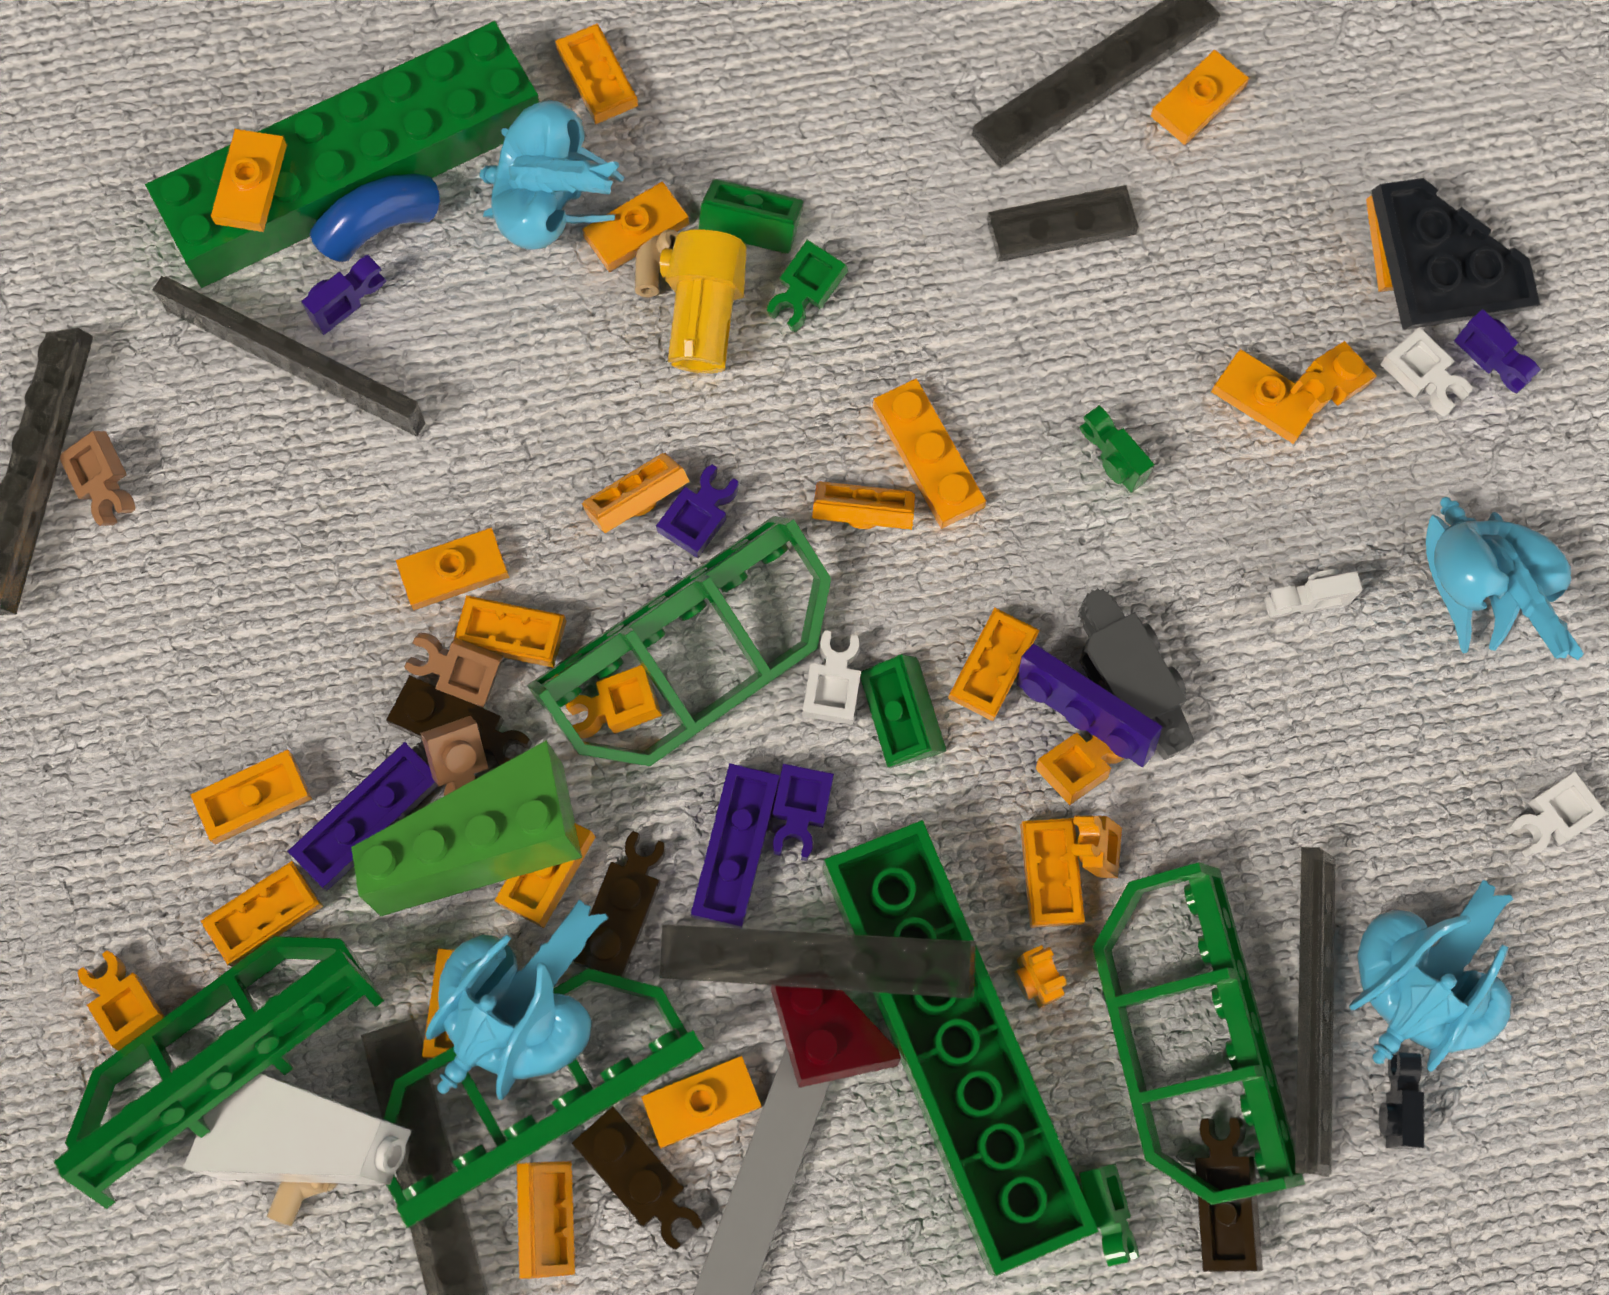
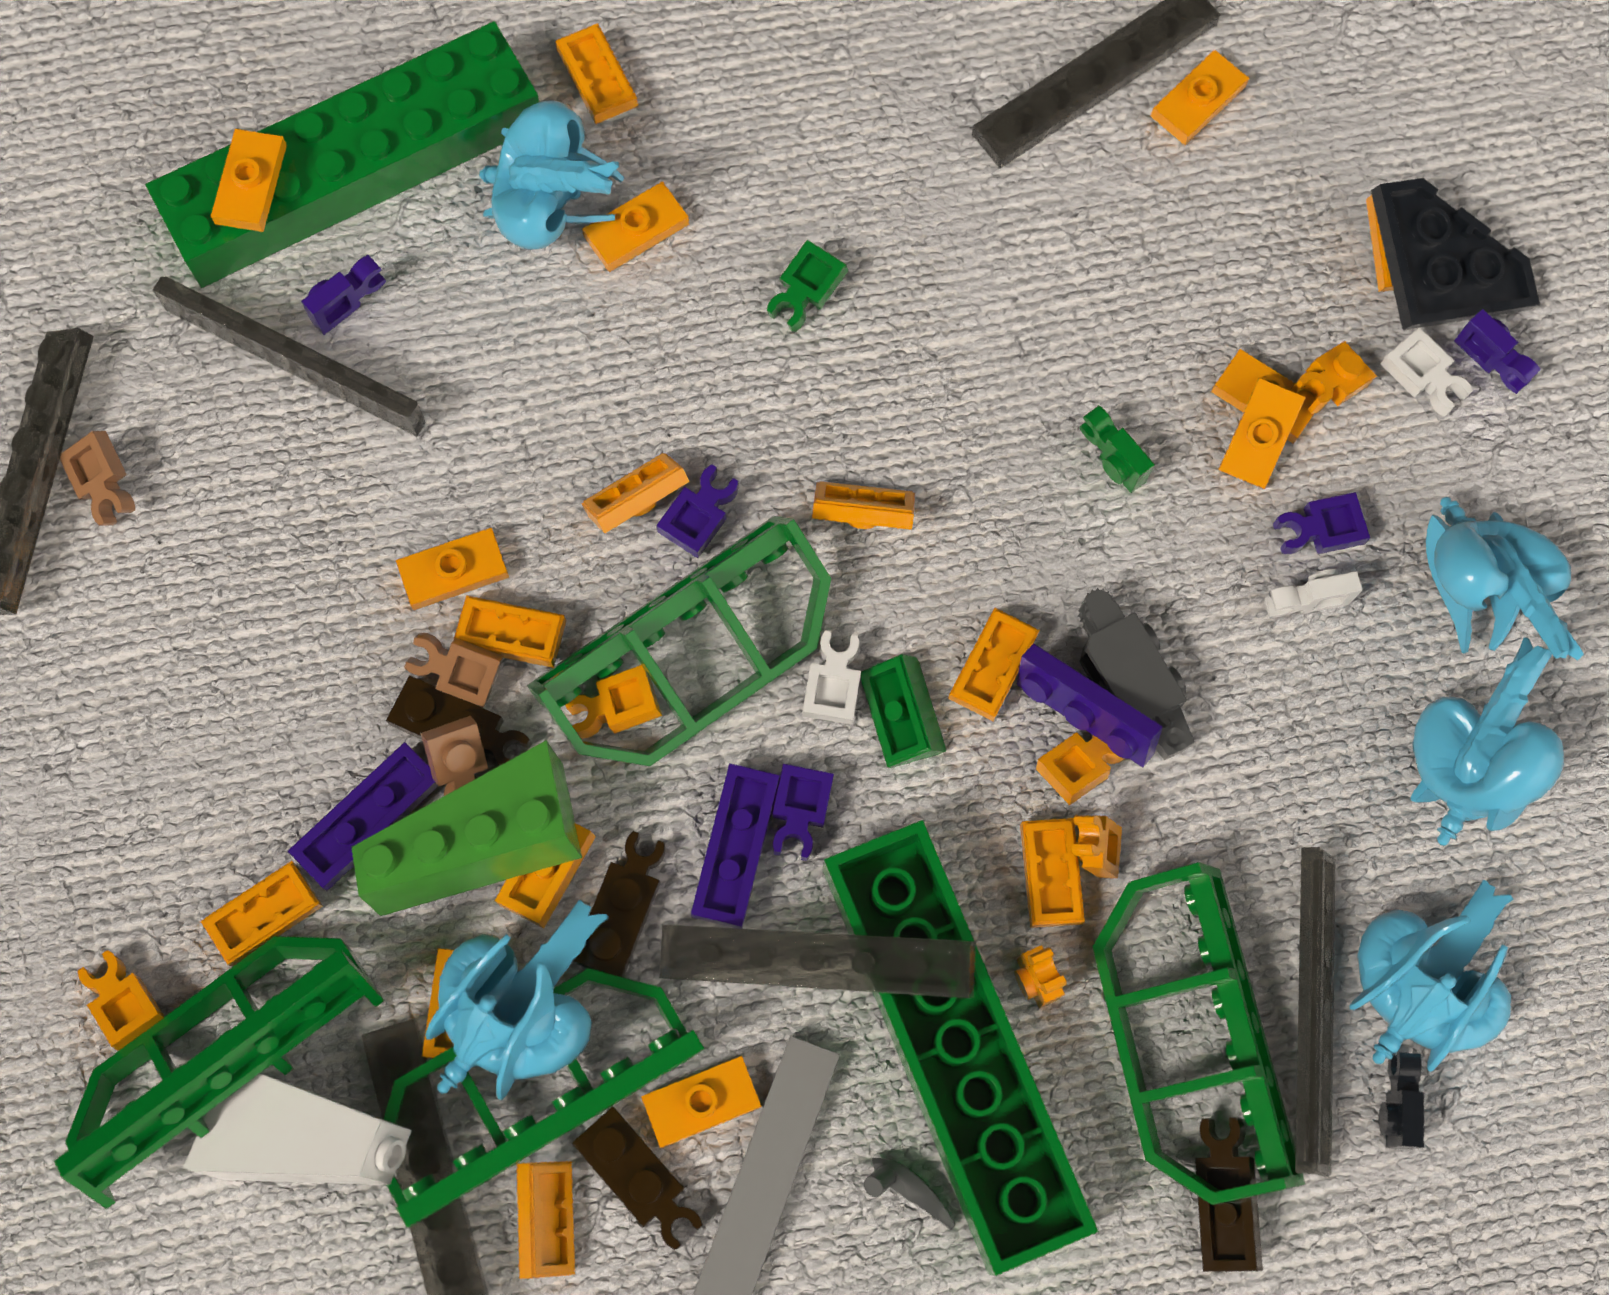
(251, 797): light orange plate -> none
(290, 1197): tan arm -> none
(372, 210): blue cylinder -> none
(648, 263): tan arm -> none
(707, 276): yellow piece -> none
(751, 214): green slope -> none
(829, 1035): dark red wing -> none
(909, 1185): none -> dark grey bar
(929, 453): light orange plate -> none
(1062, 223): clear smoke tile -> none
(1110, 1213): green plate -> none
(1261, 433): none -> light orange plate
(1329, 523): none -> dark purple plate
(1482, 760): none -> medium azure hair
(1560, 812): white plate -> none

